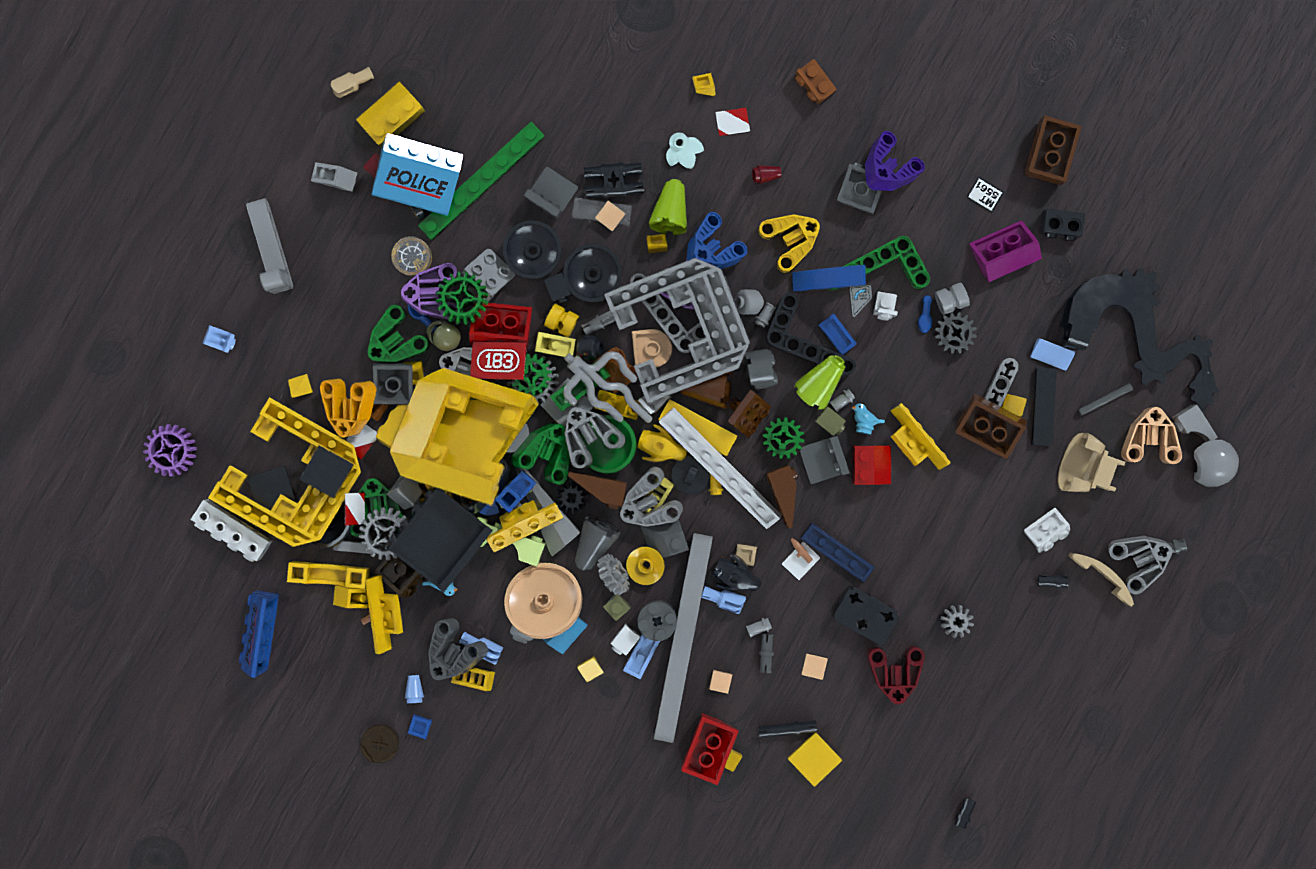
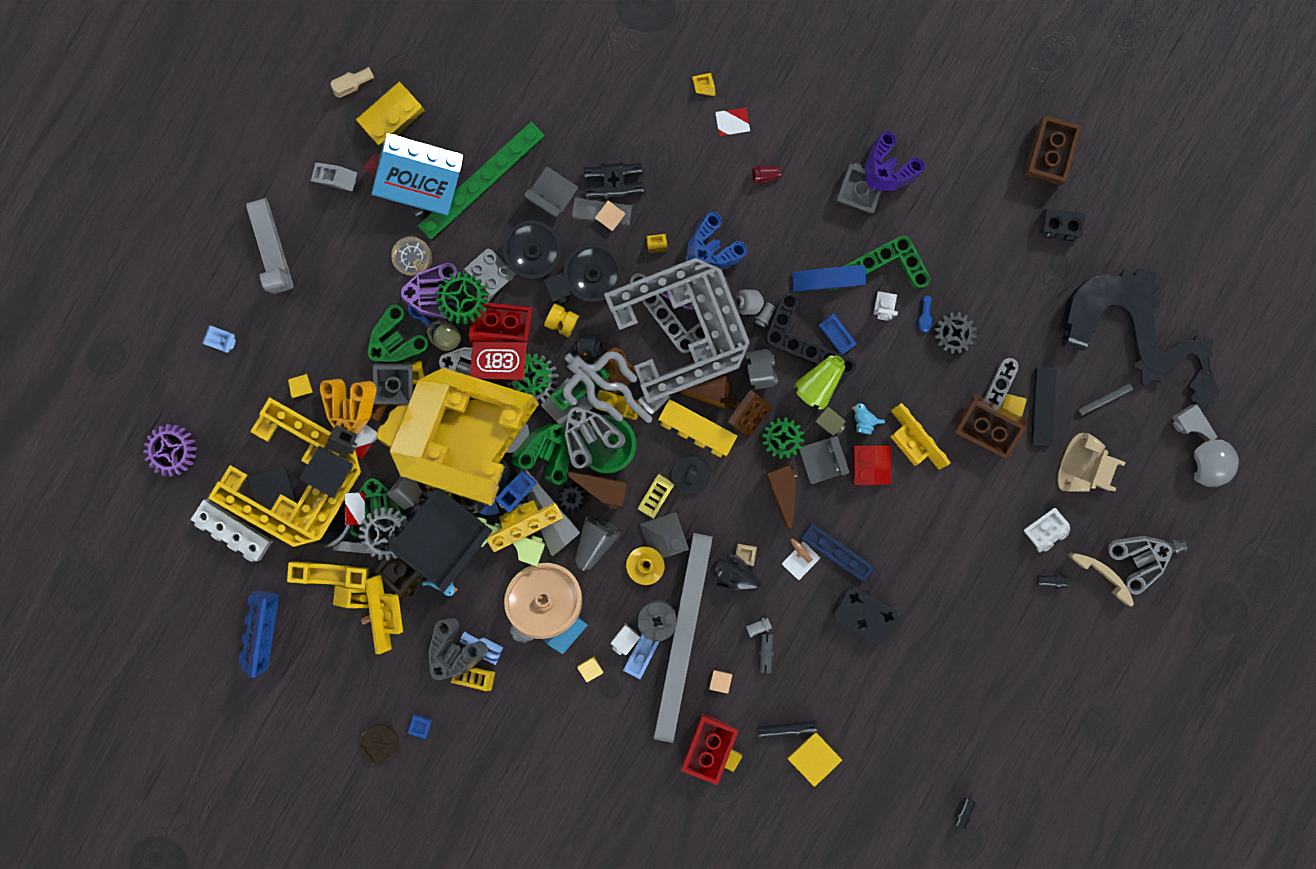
(341, 441): none -> pearl dark grey brick
(414, 690): light blue cone -> none
(554, 344): light yellow slope -> none
(598, 323): light grey axle -> none
(613, 574): light grey gear -> none
(616, 606): olive brick -> none
(650, 345): light nougat tile -> none
(656, 516): light grey connector -> none
(660, 446): yellow animal -> none
(670, 209): lime cone -> none
(685, 153): light aqua plate -> none
(715, 486): yellow pin -> none
(719, 468): white plate -> none
(725, 599): light blue arm -> none
(785, 223): yellow connector -> none
(814, 666): light nougat sticker -> none
(815, 82): dark orange bracket -> none
(842, 400): light grey pin -> none
(859, 298): light grey sticker -> none
(912, 673): dark red connector -> none
(953, 298): light grey wheel -> none
(961, 614): light grey gear -> none
(985, 194): sticker -> none
(1006, 250): magenta slope -> none
(1052, 354): light blue slope -> none
(1167, 436): light nougat connector -> none

